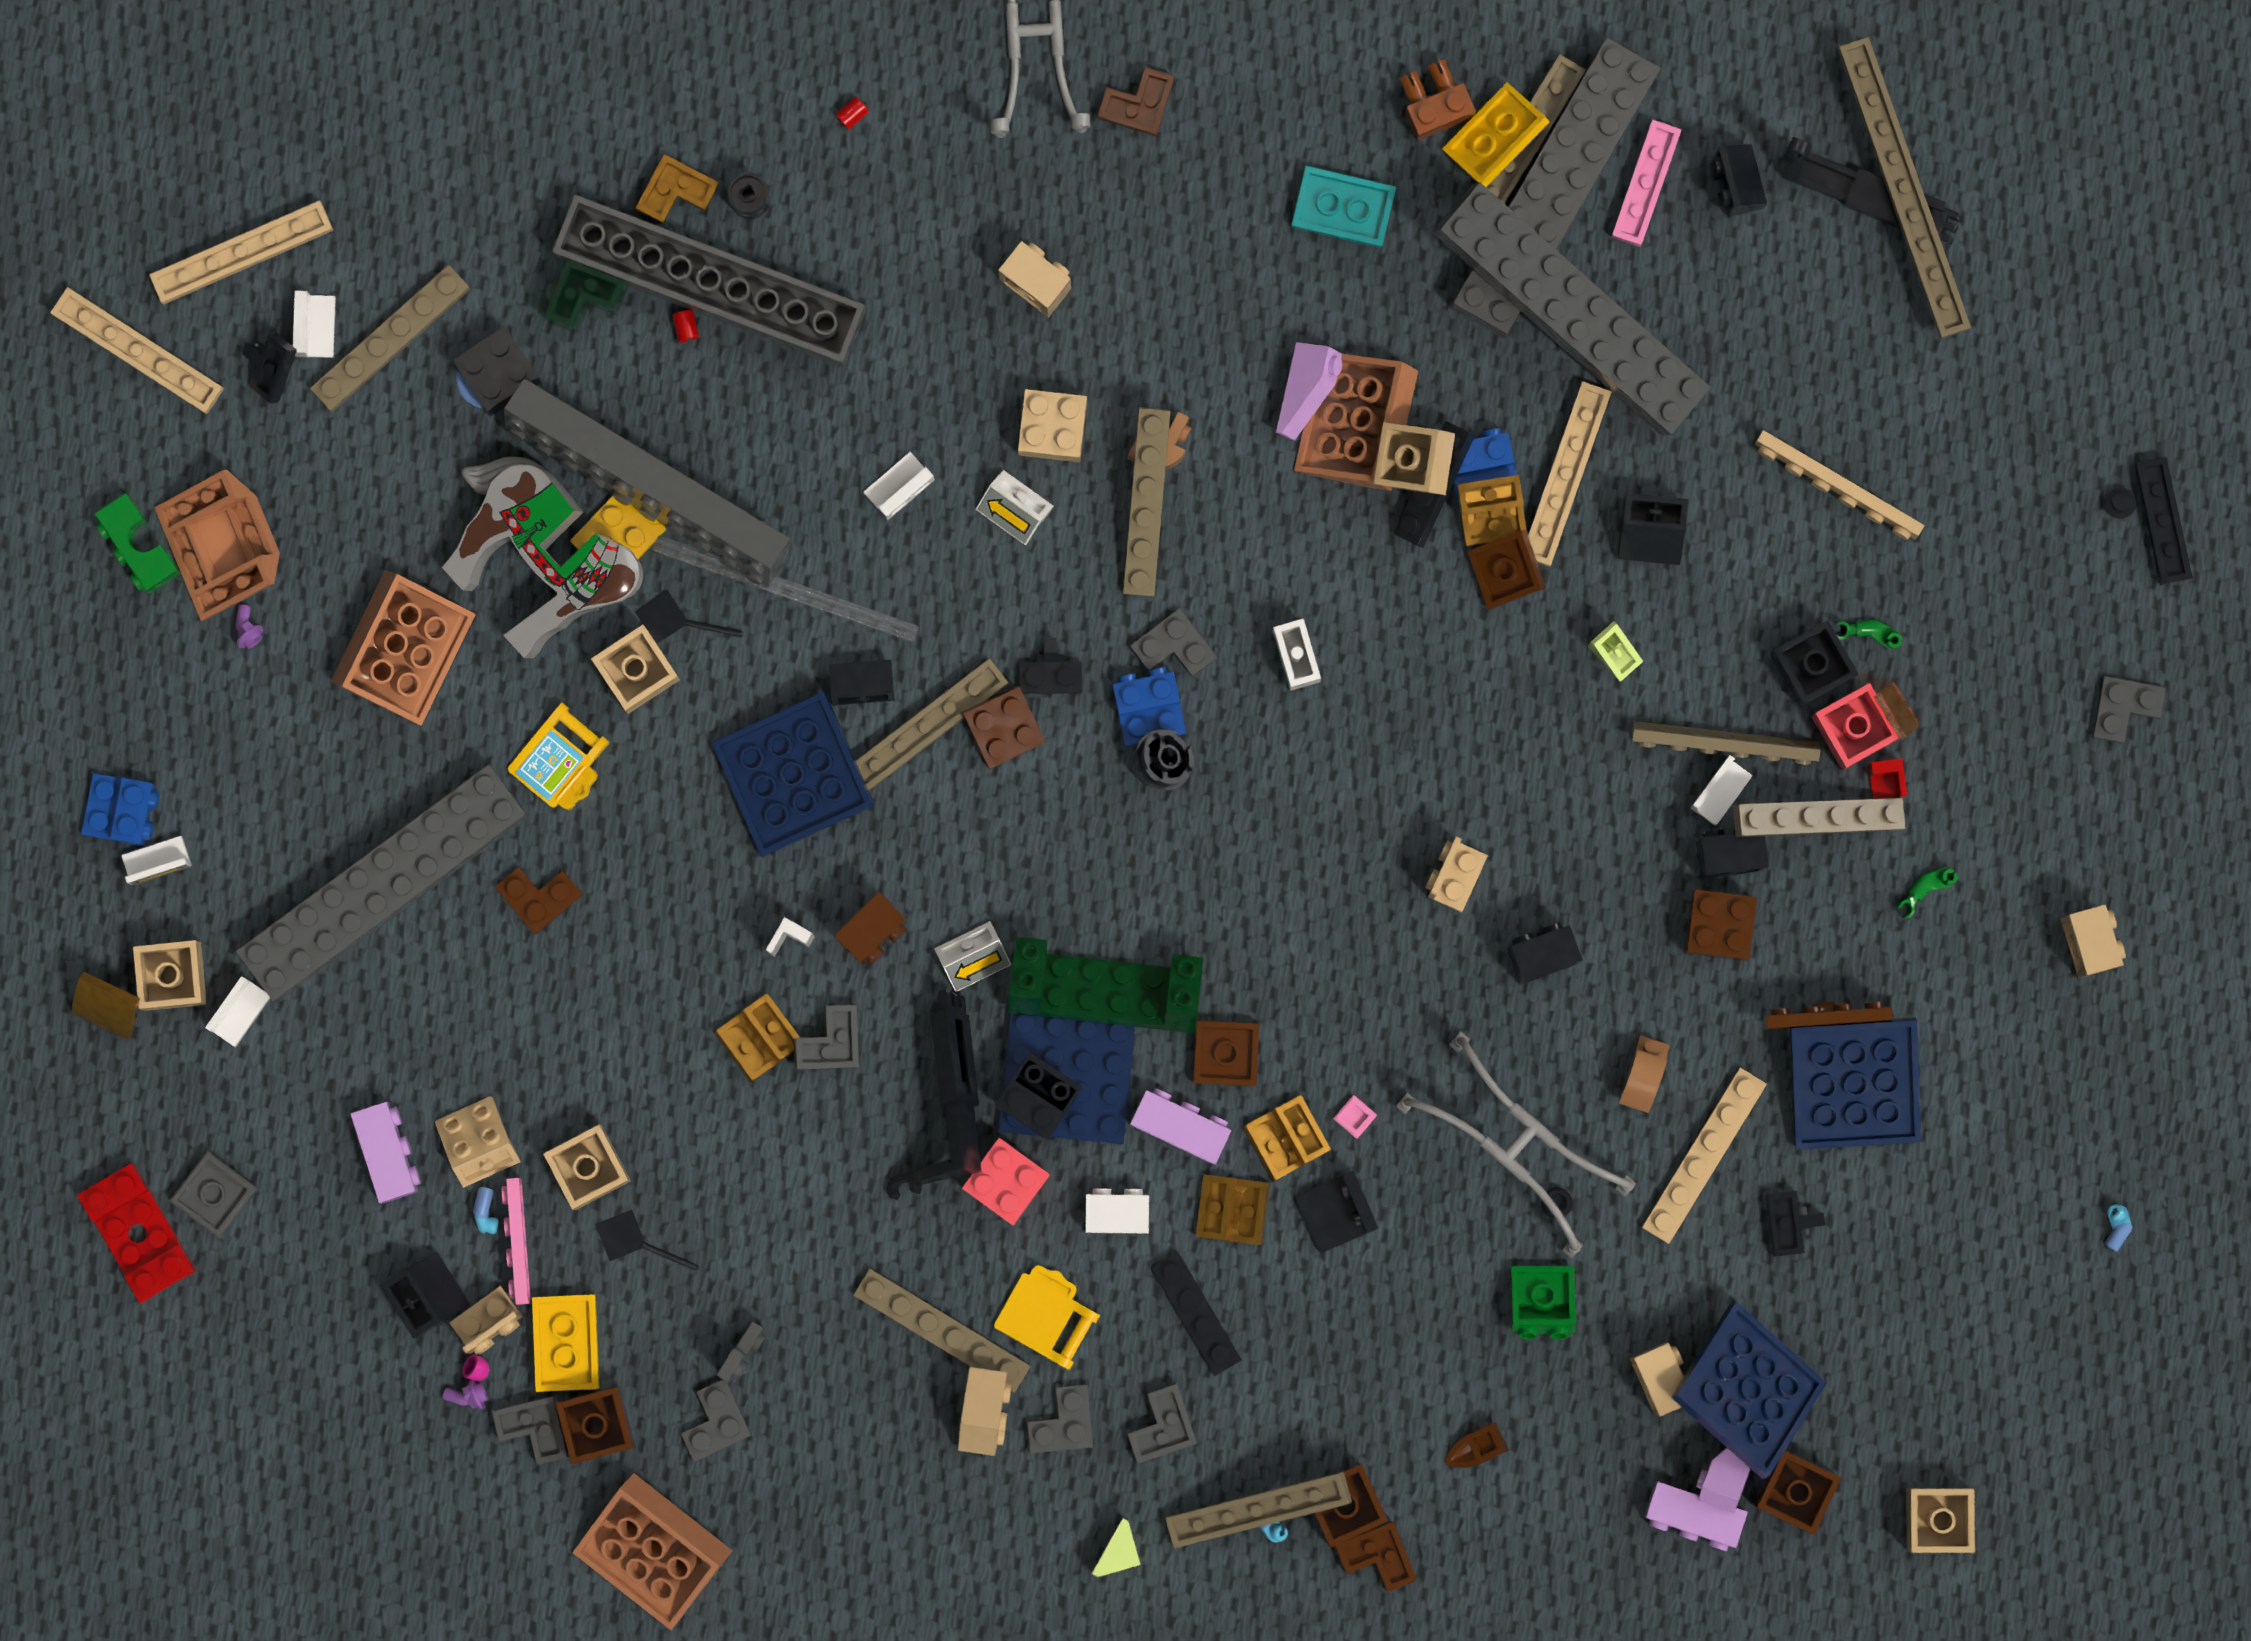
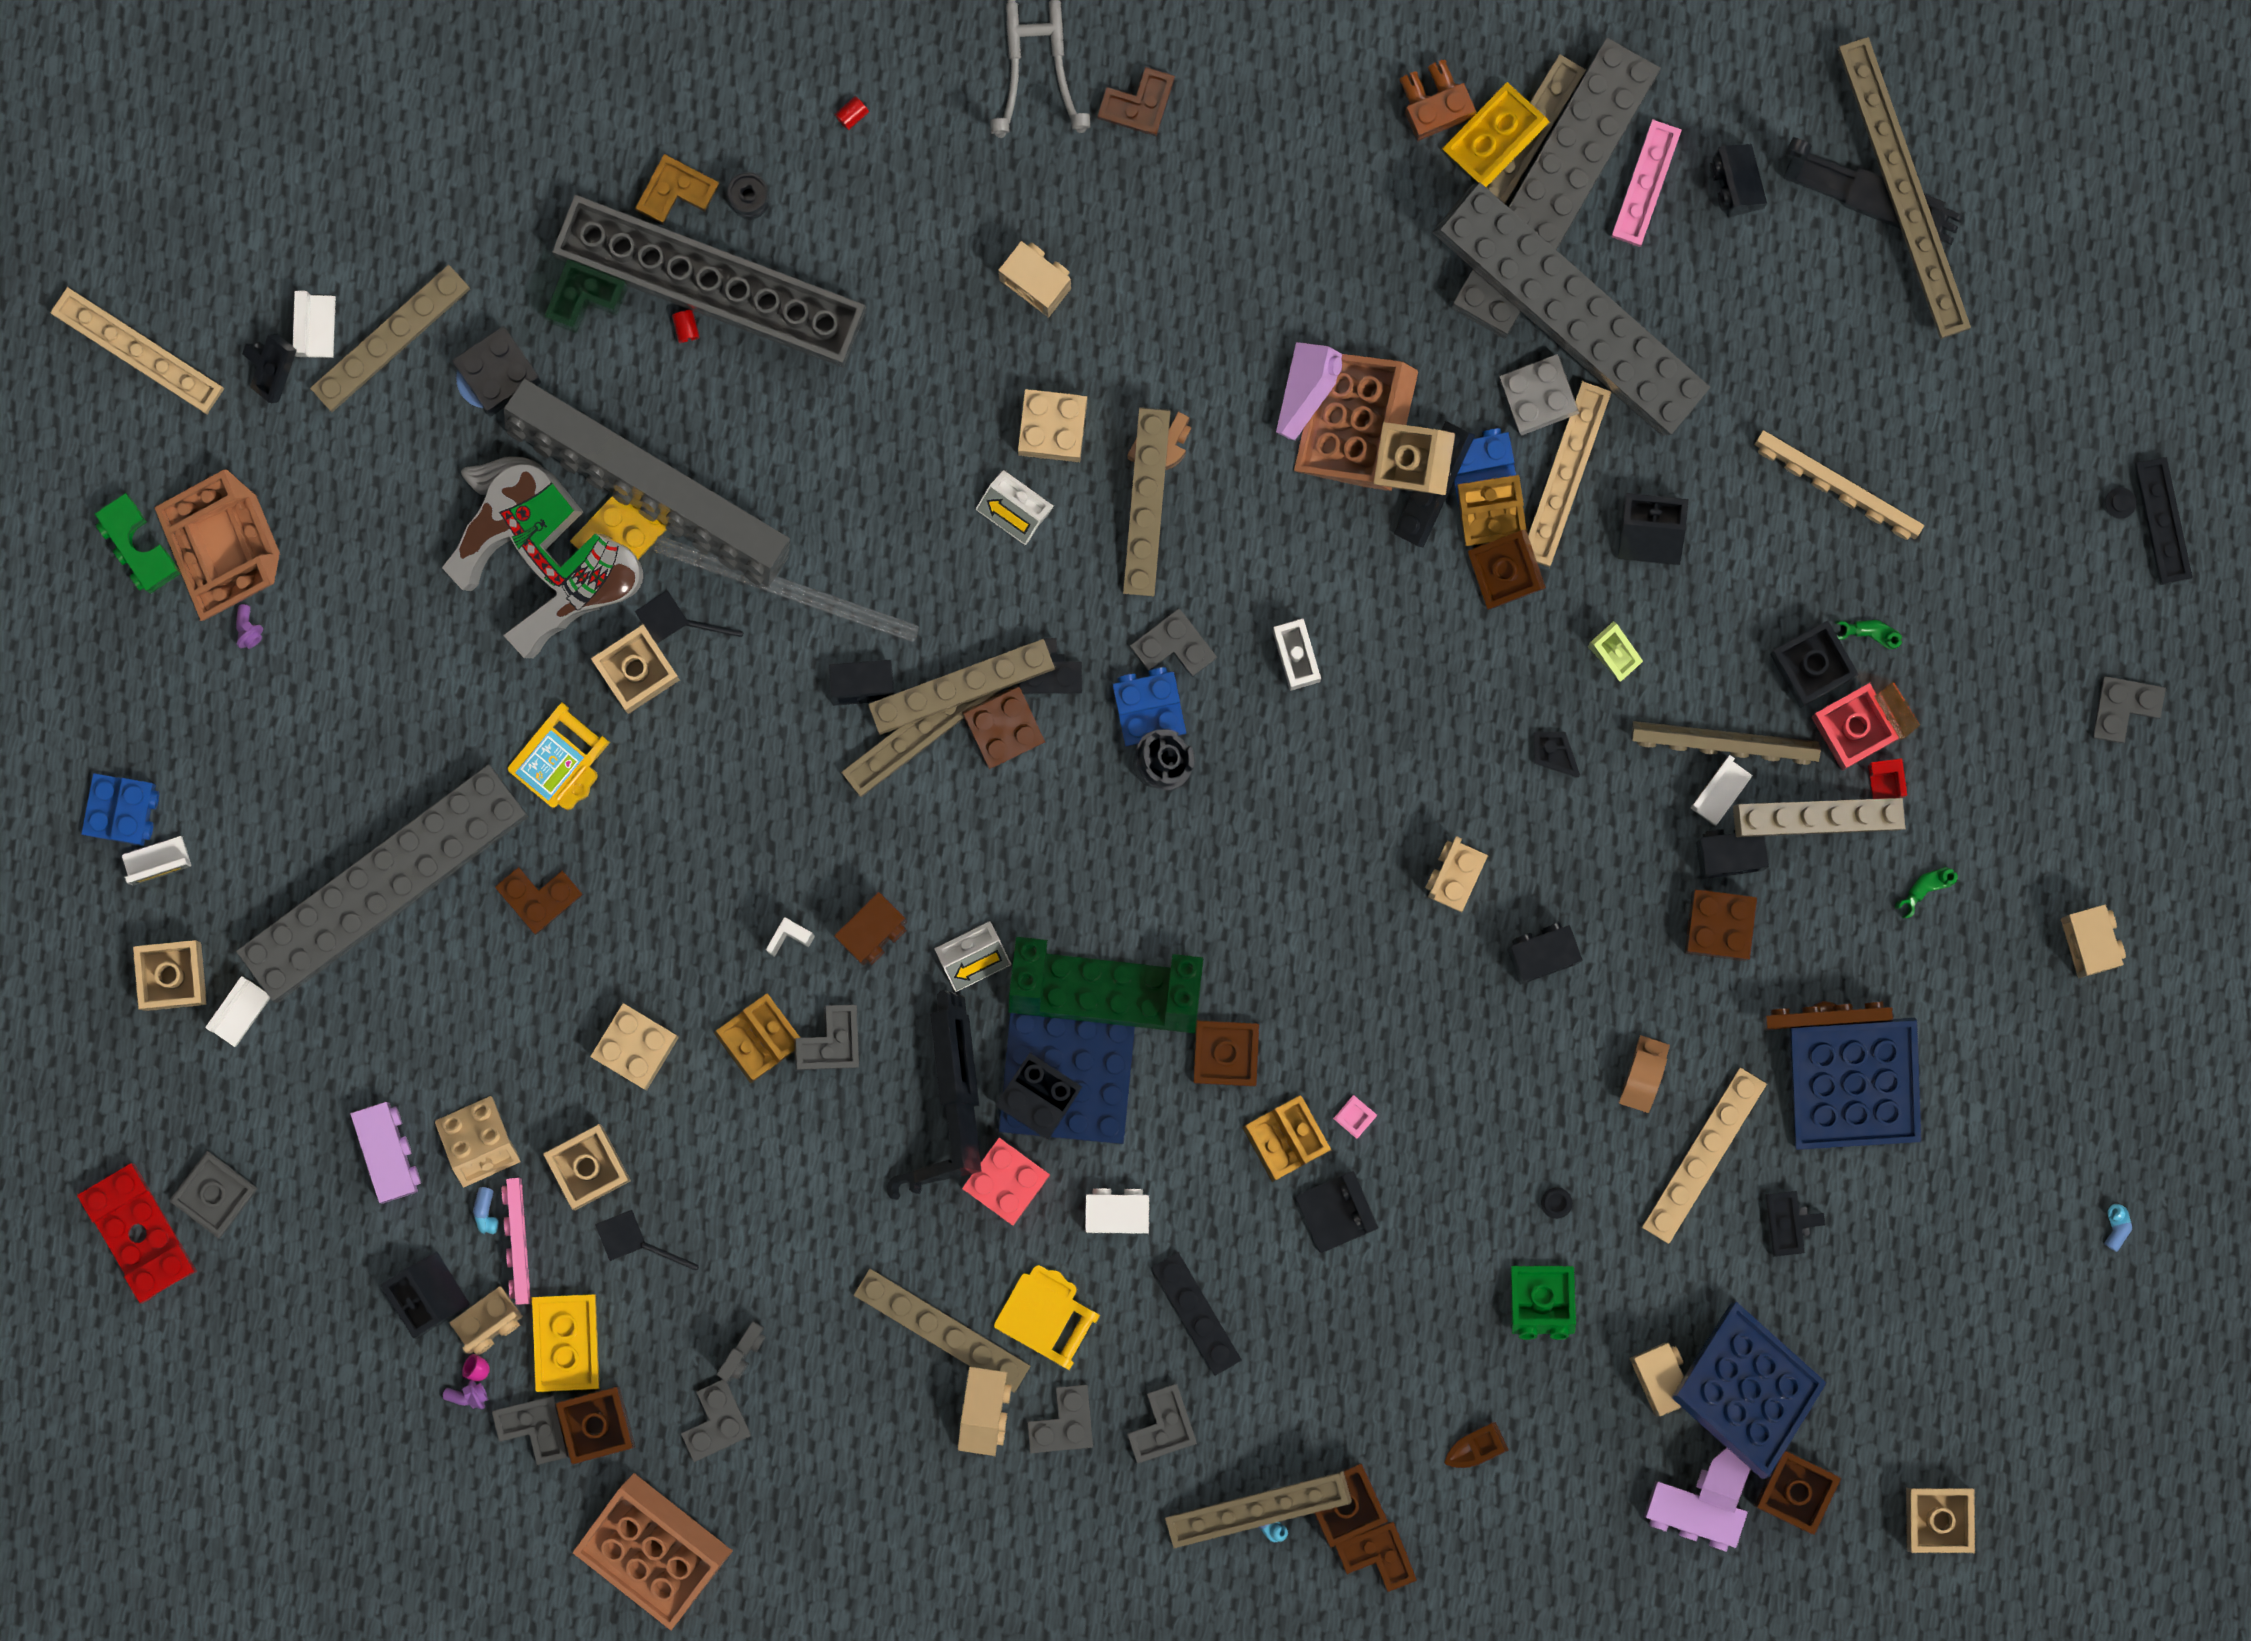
(105, 1005): pearl gold slope -> none
(241, 252): tan plate -> none
(403, 647): nougat slope -> none
(634, 1046): none -> tan brick
(793, 774): dark blue plate -> none
(899, 485): white panel -> none
(961, 686): none -> dark tan plate
(1119, 1553): yellowish green slope -> none
(1181, 1125): lavender brick -> none
(1218, 1205): pearl gold slope -> none
(1343, 207): teal plate -> none
(1507, 1156): light grey bar -> none
(1539, 394): none -> light grey plate
(1554, 752): none -> black piece

